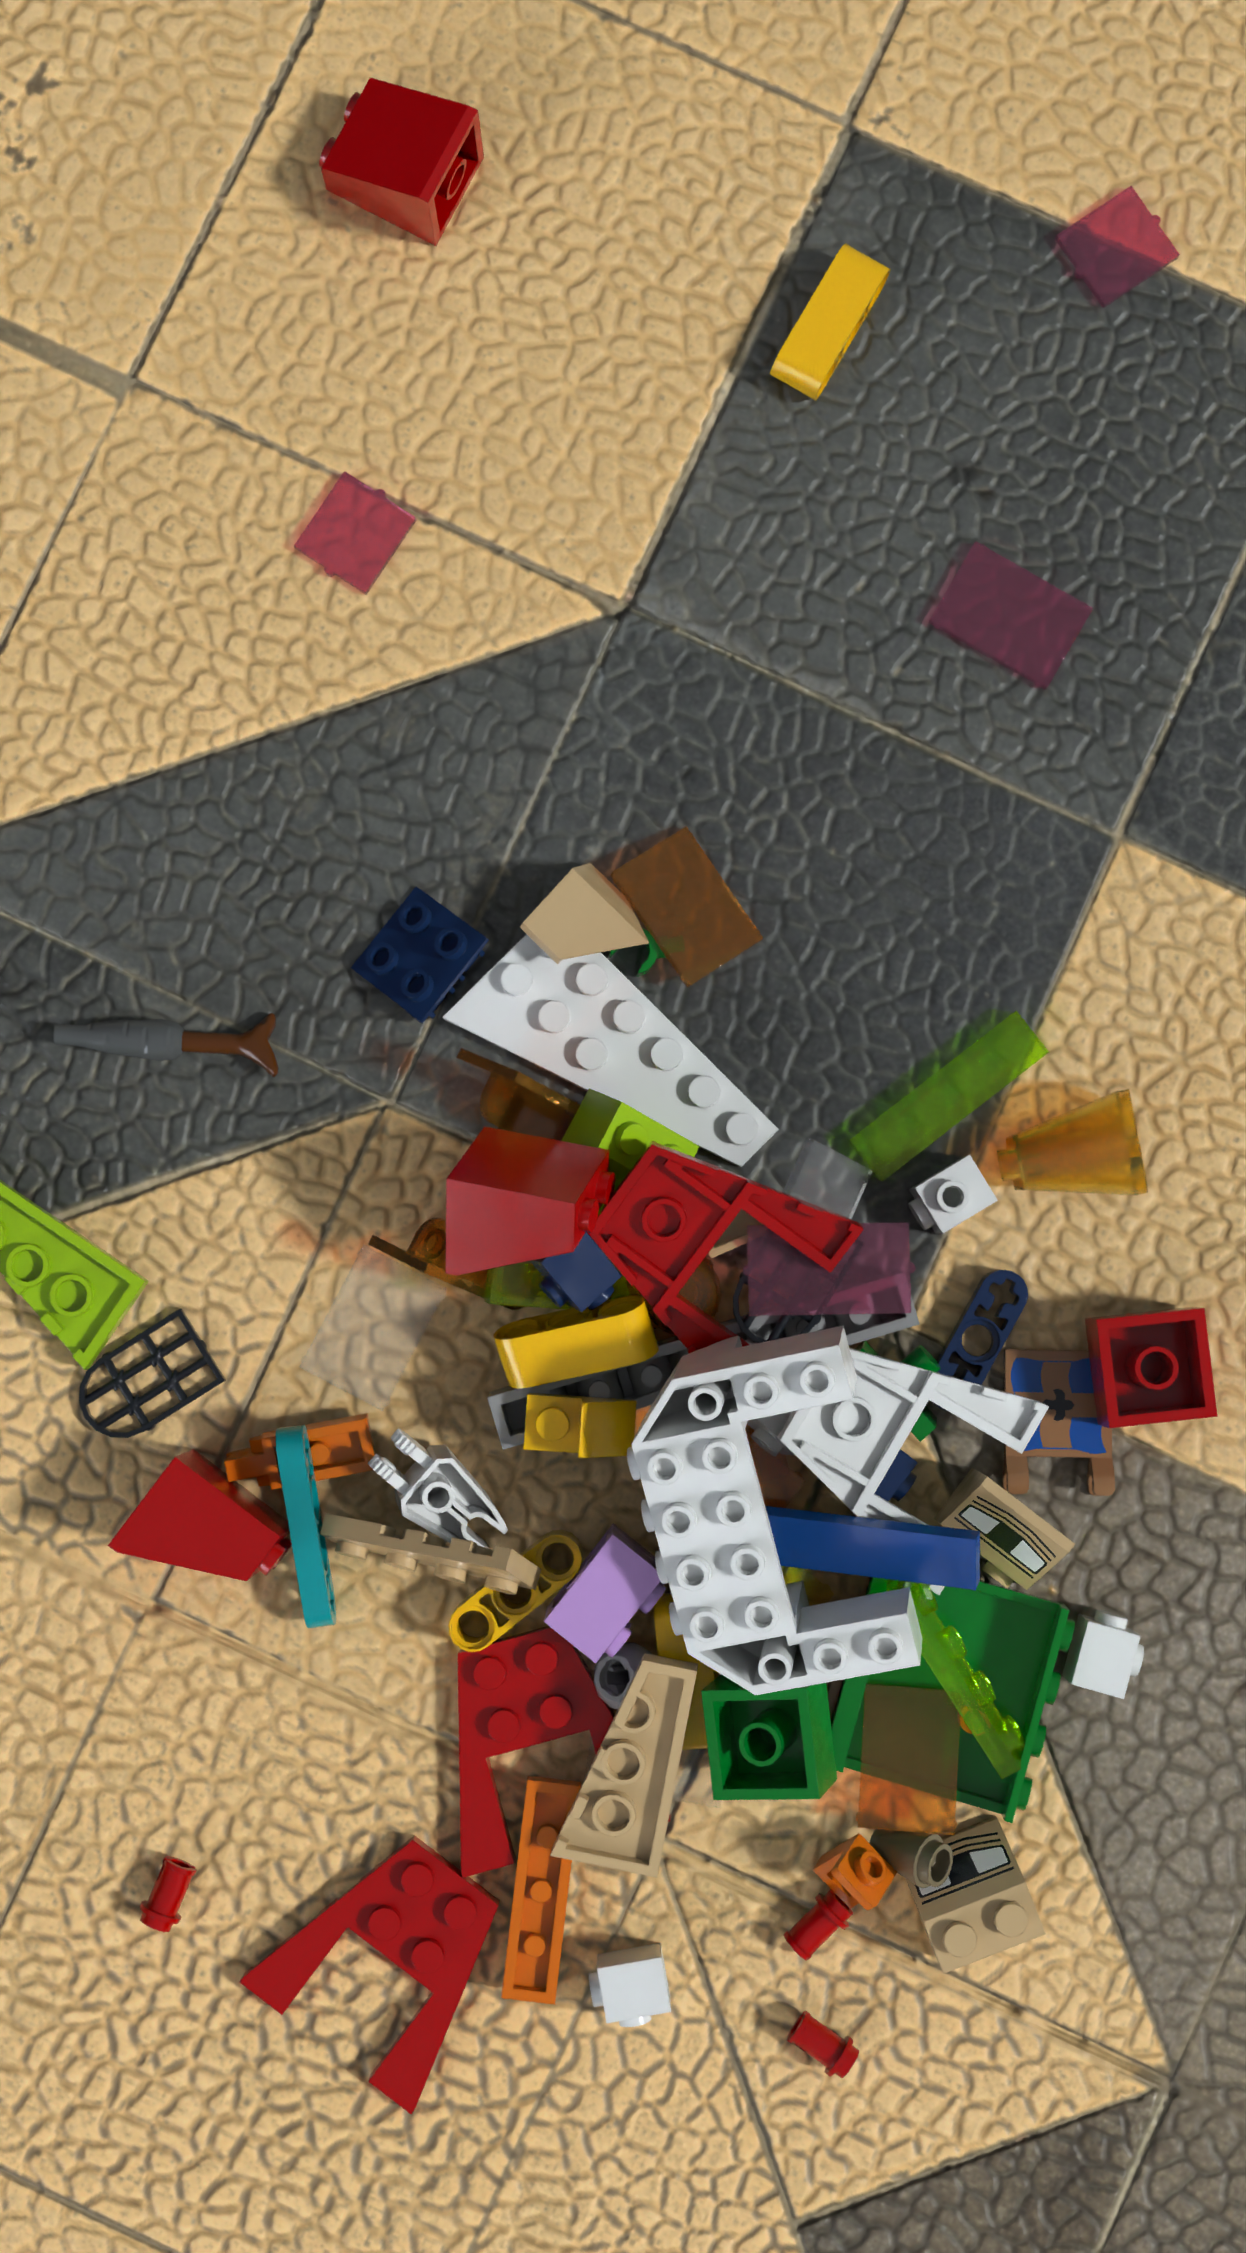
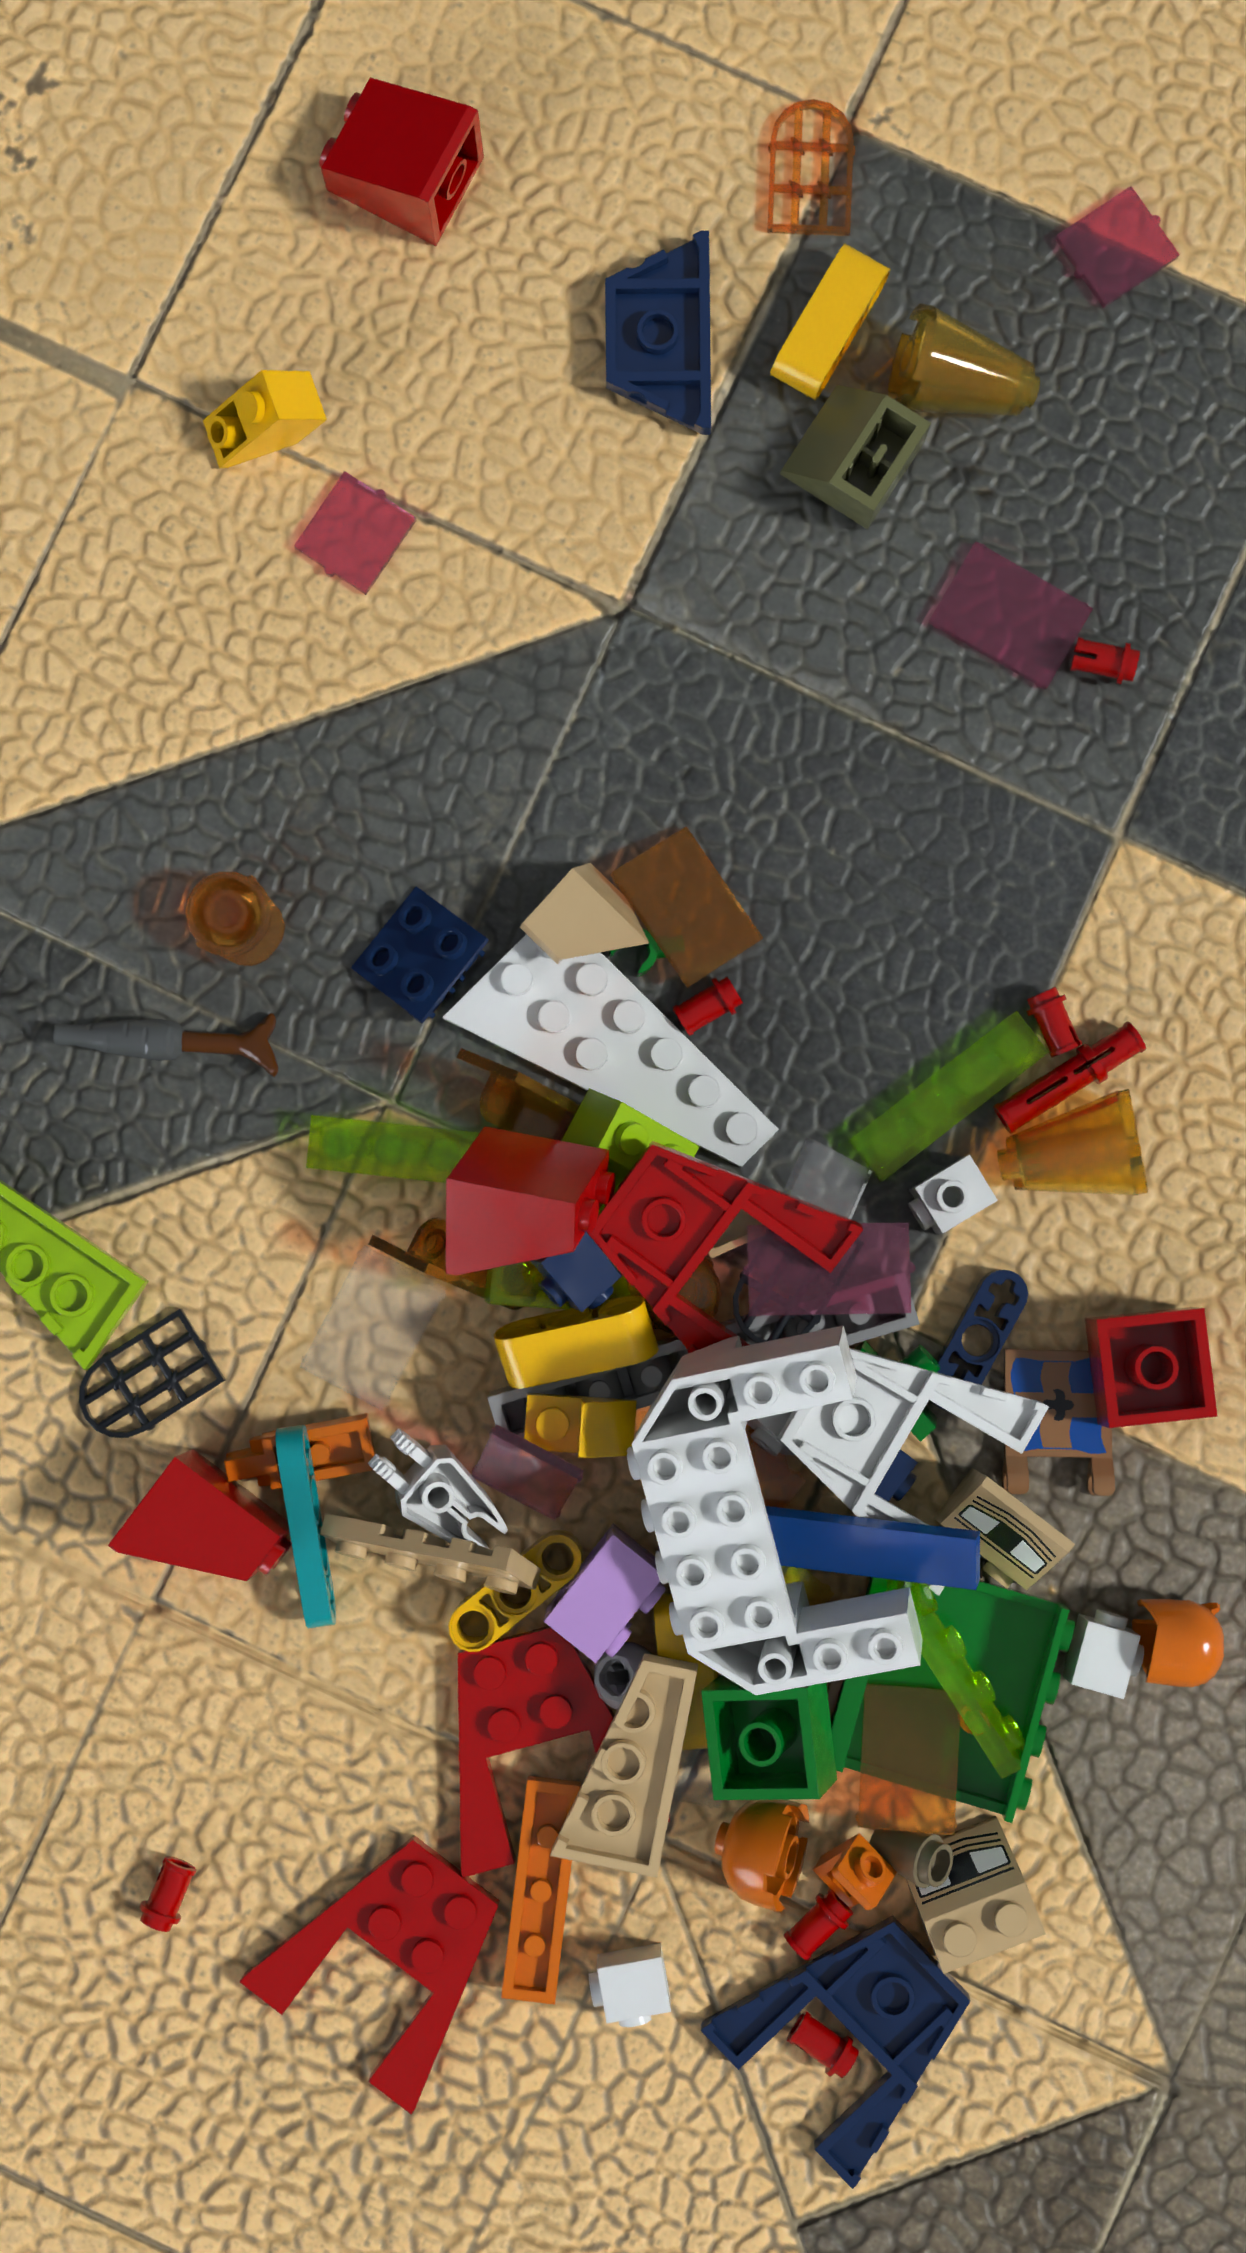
(234, 918): none -> clear orange hat
(264, 416): none -> yellow slope
(385, 1148): none -> clear neon green plate
(526, 1472): none -> clear pink piece
(663, 334): none -> dark blue wing
(708, 1005): none -> red pin
(763, 1851): none -> orange cylinder
(822, 186): none -> clear orange window
(856, 451): none -> olive slope
(887, 1997): none -> dark blue wing
(958, 369): none -> clear yellow cone
(1053, 1021): none -> red pin
(1109, 660): none -> red pin
(1121, 1043): none -> red pin
(1181, 1642): none -> orange helmet

